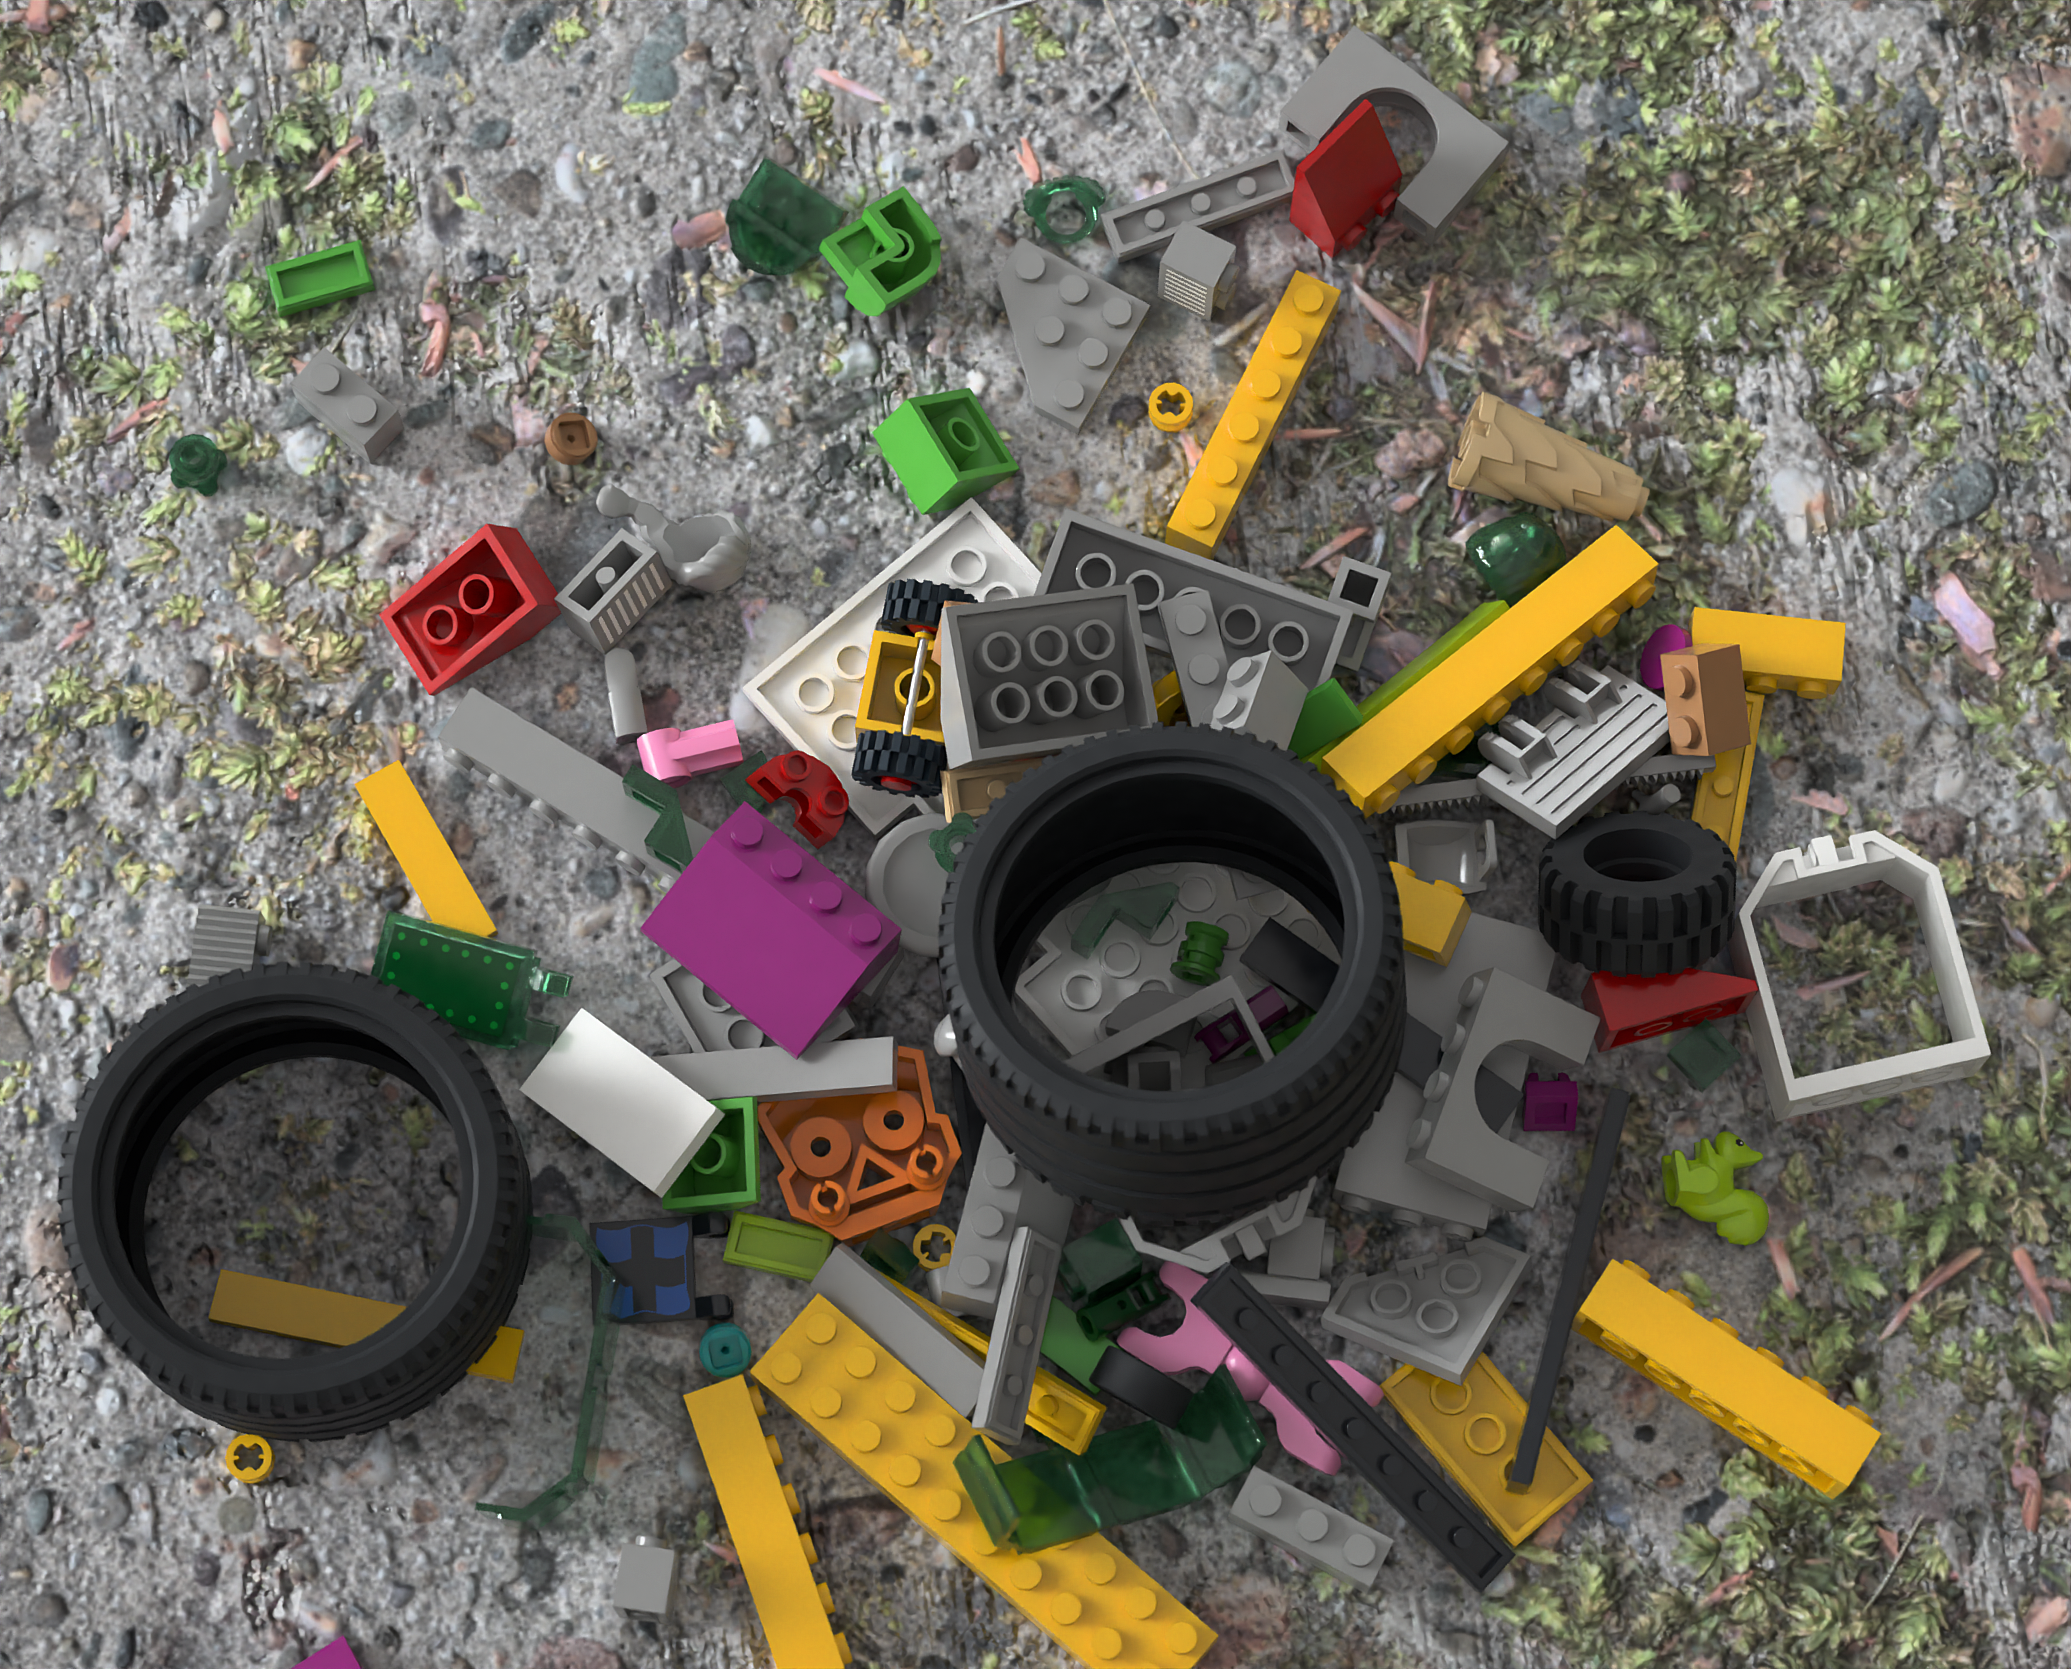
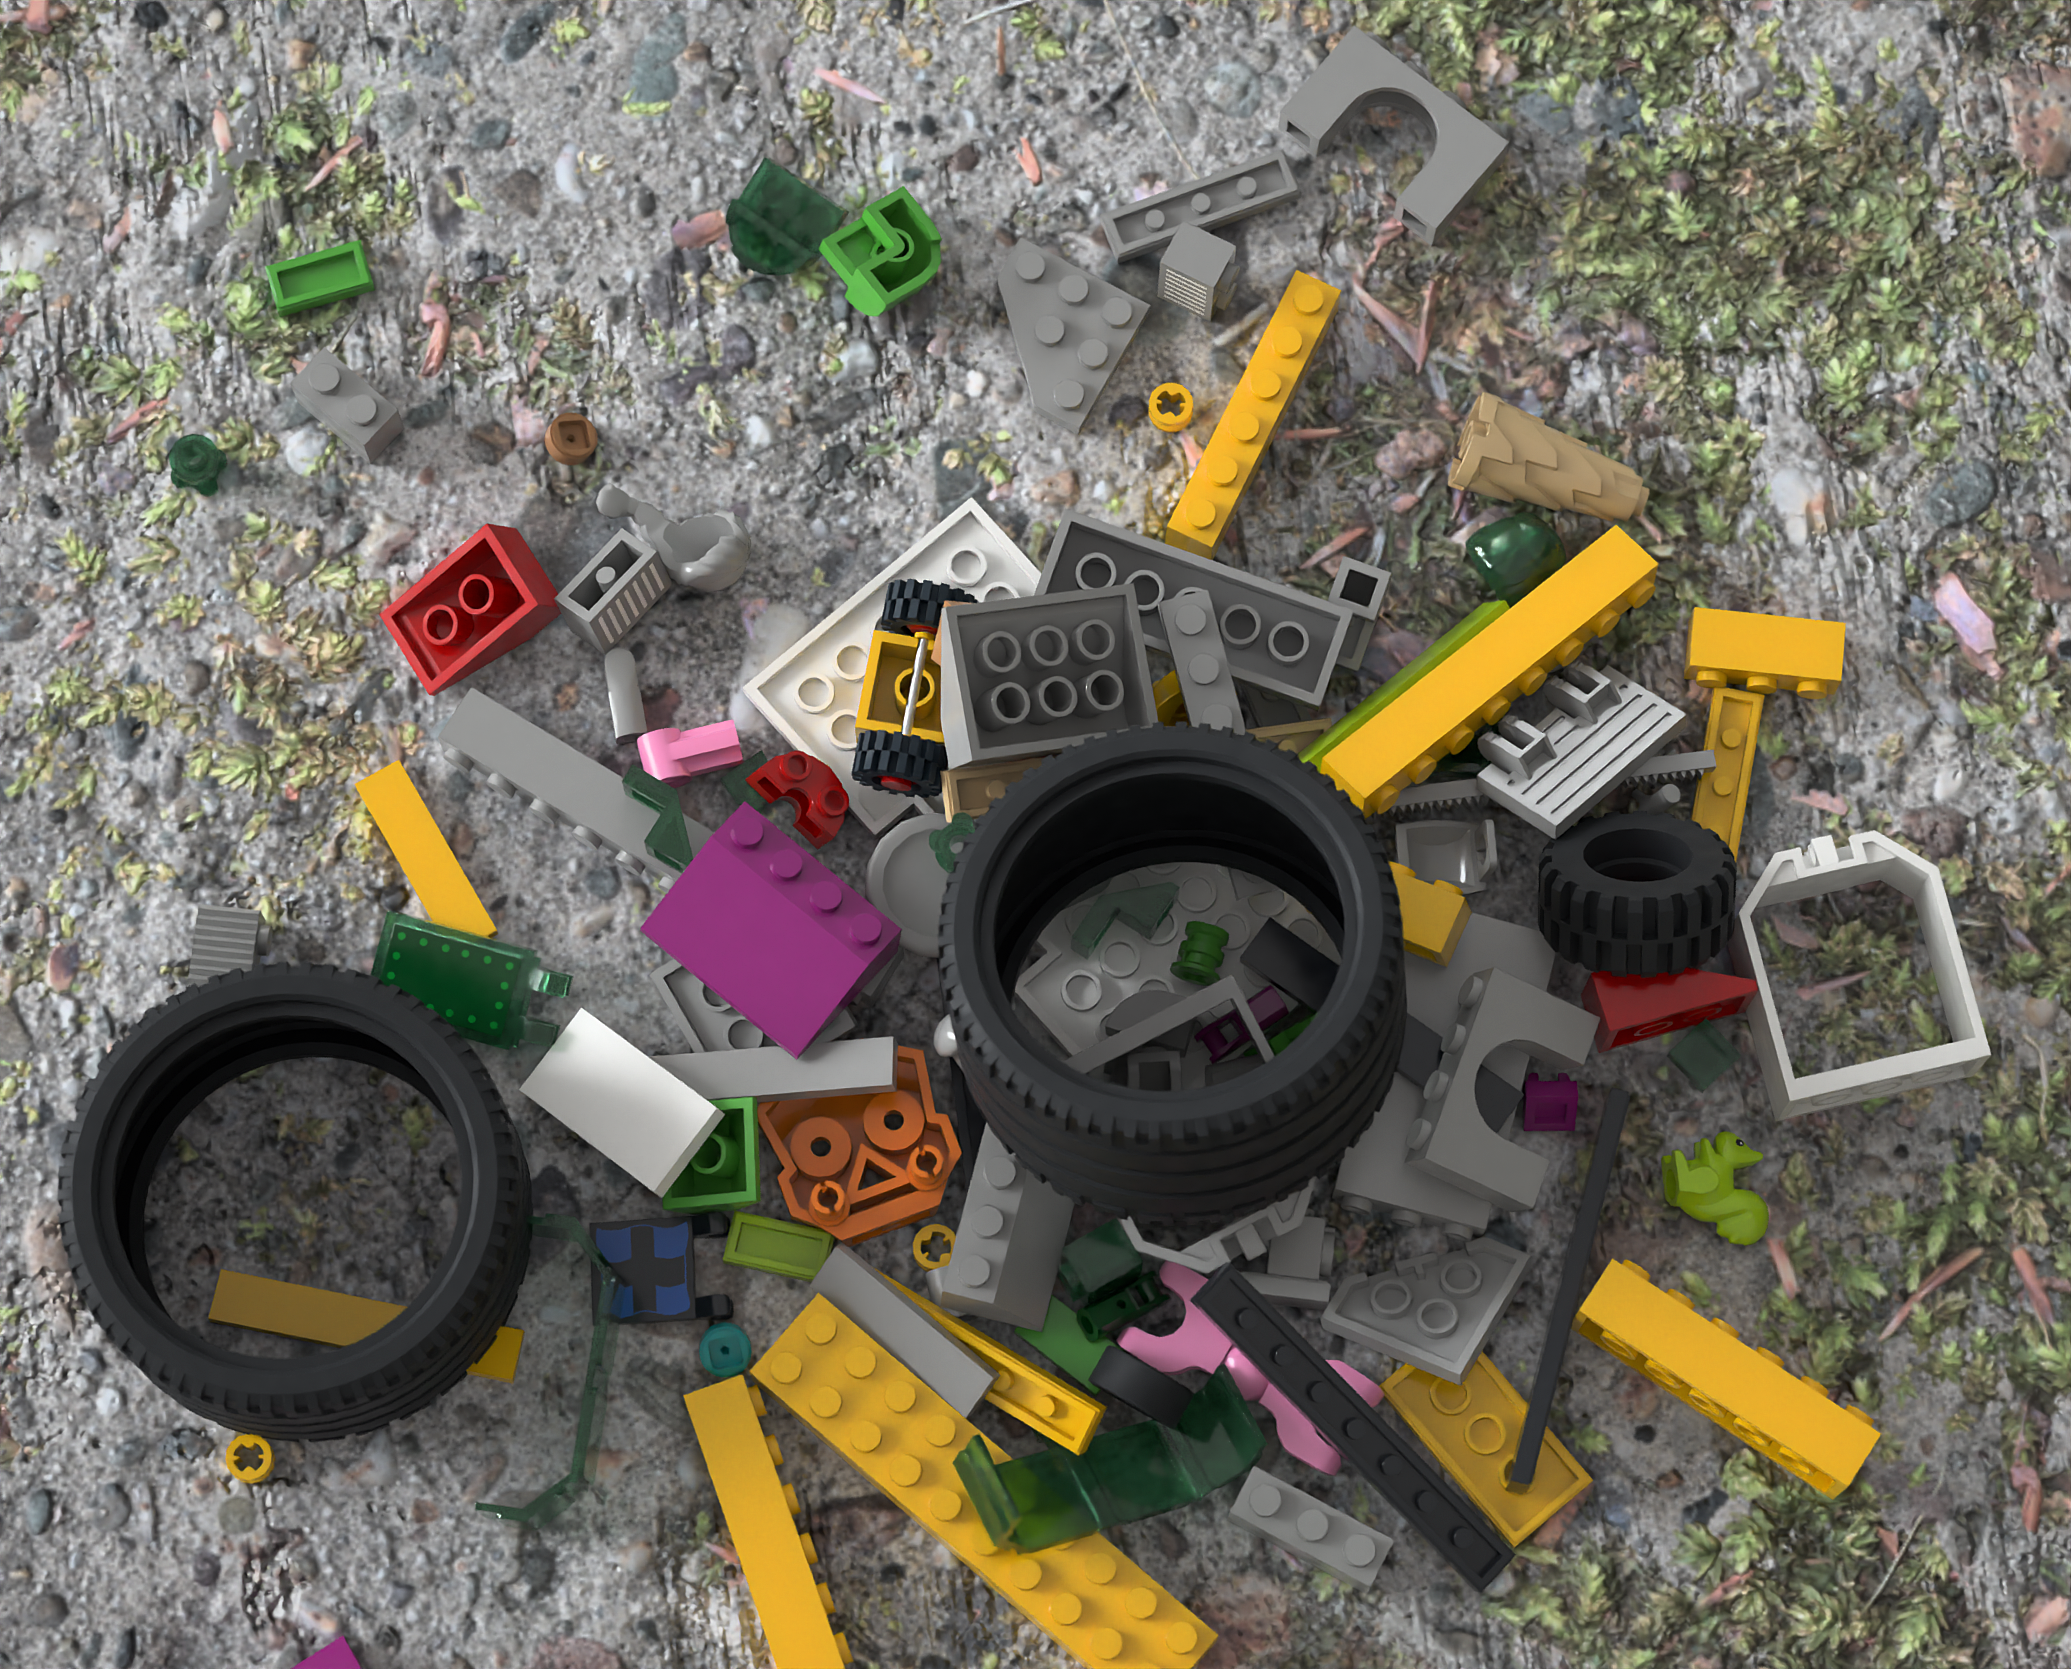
(647, 1581): light grey brick -> none
(890, 1257): clear green plate -> none
(944, 449): bright green slope -> none
(1017, 1336): light grey tile -> none
(1086, 191): clear green piece -> none
(1261, 699): light grey brick -> none
(1323, 718): bright green tile -> none
(1346, 183): red slope -> none
(1663, 640): magenta piece -> none
(1705, 699): medium nougat brick -> none

